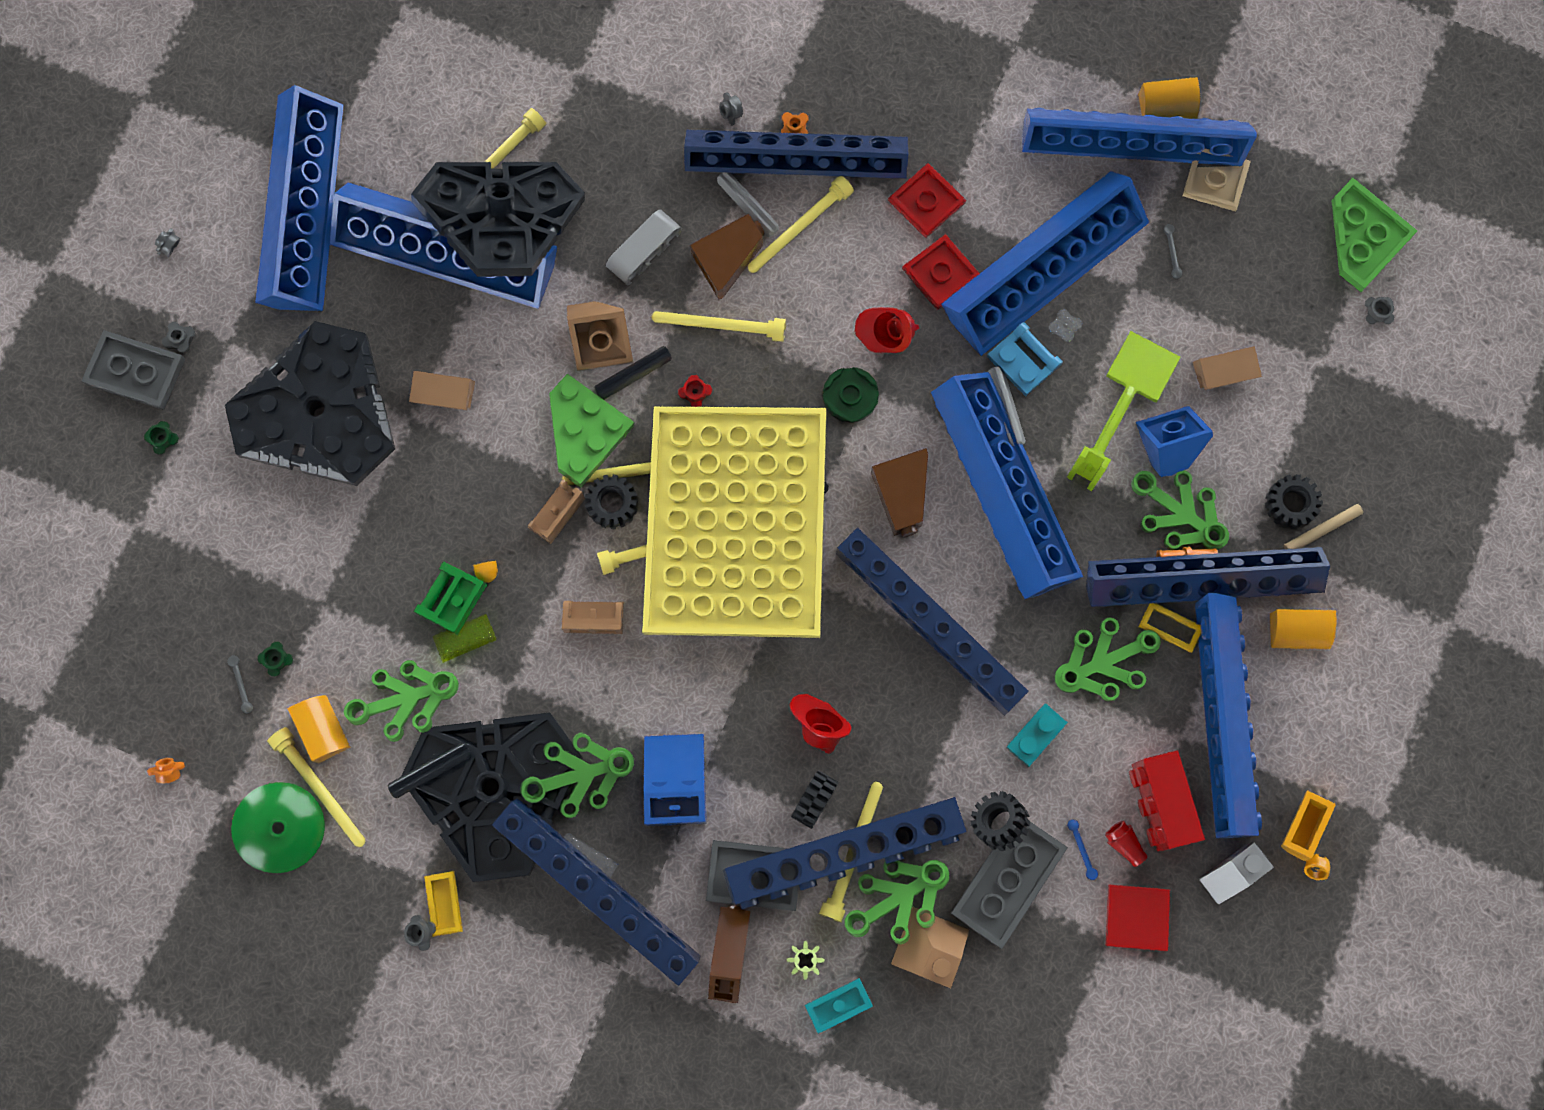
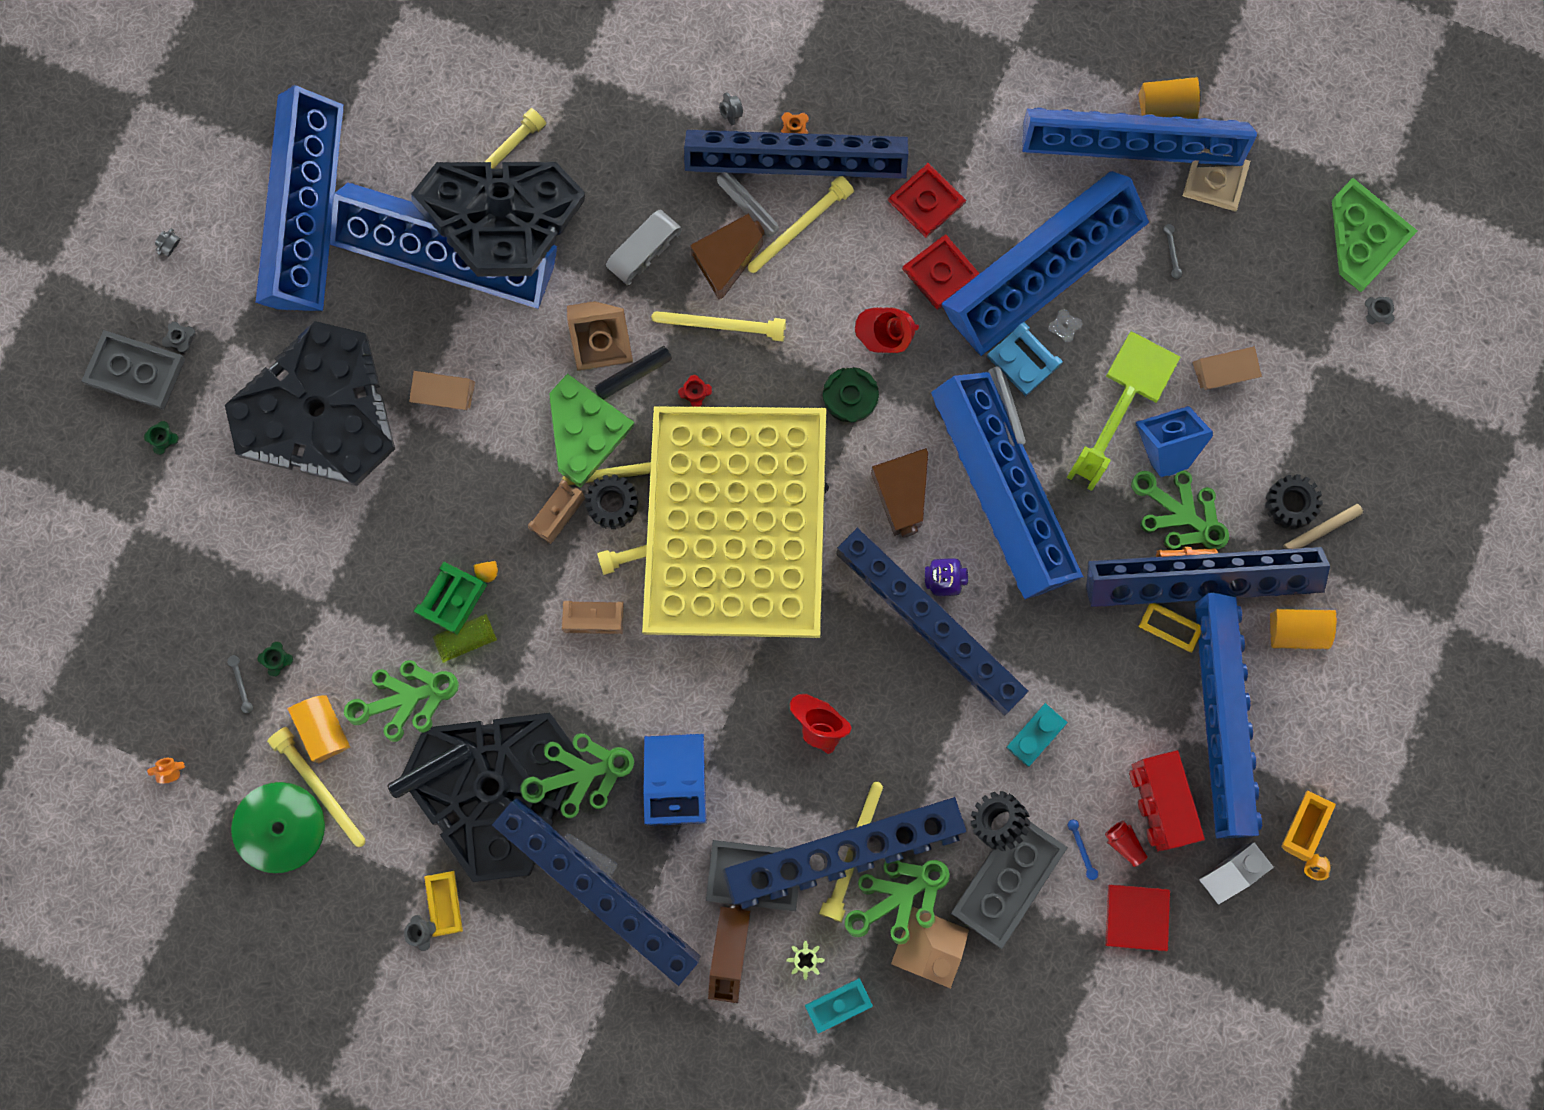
(814, 799): black tyre -> none
(945, 577): none -> dark purple head
(1103, 662): bright green plant -> none

